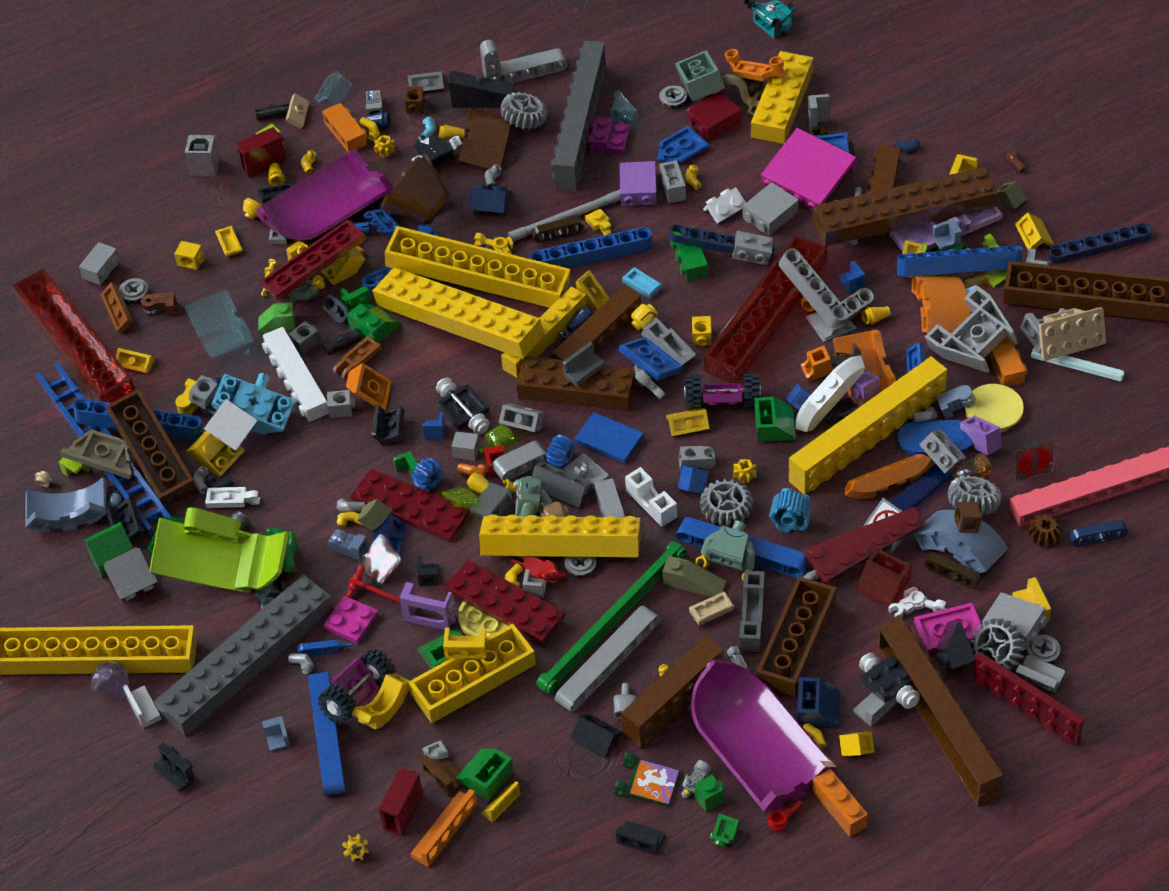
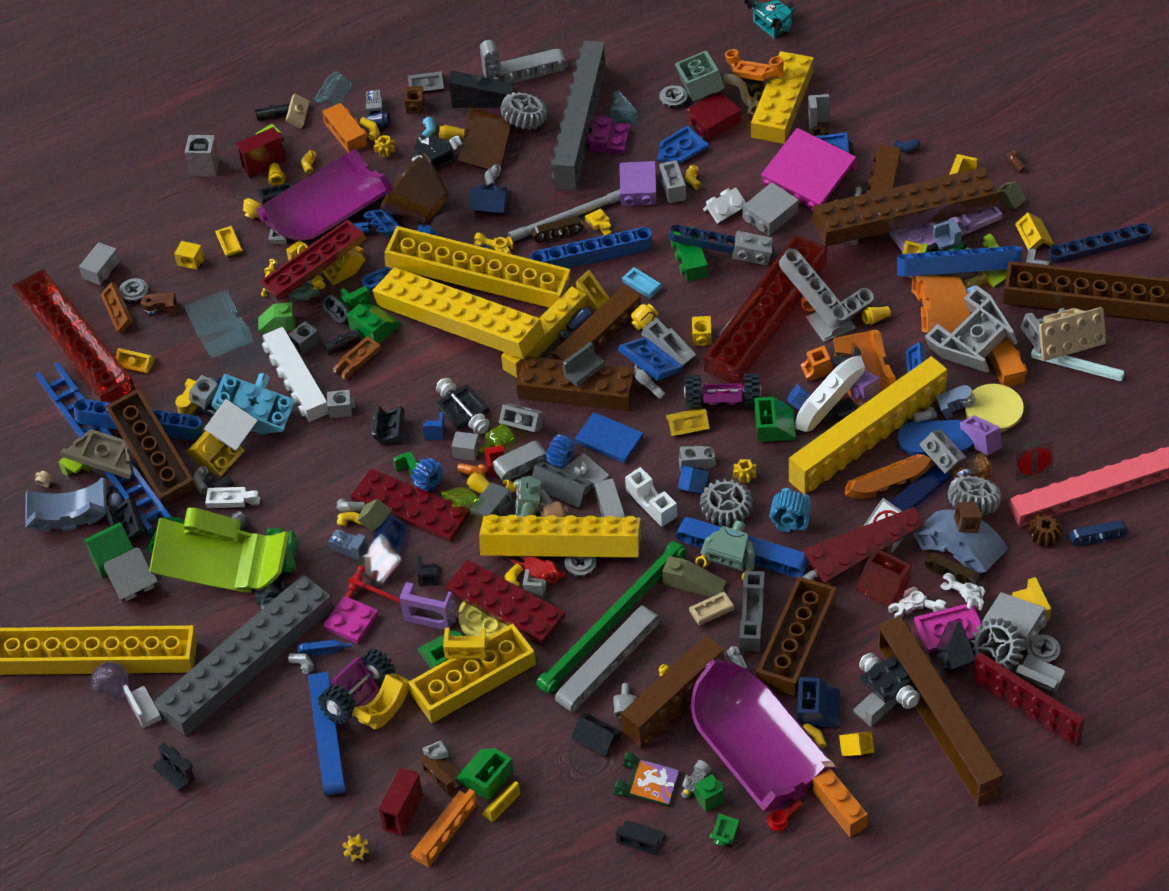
(276, 734): sand blue panel -> none
(369, 385): orange slope -> none
(853, 279): blue panel -> none
(969, 591): none -> white piece

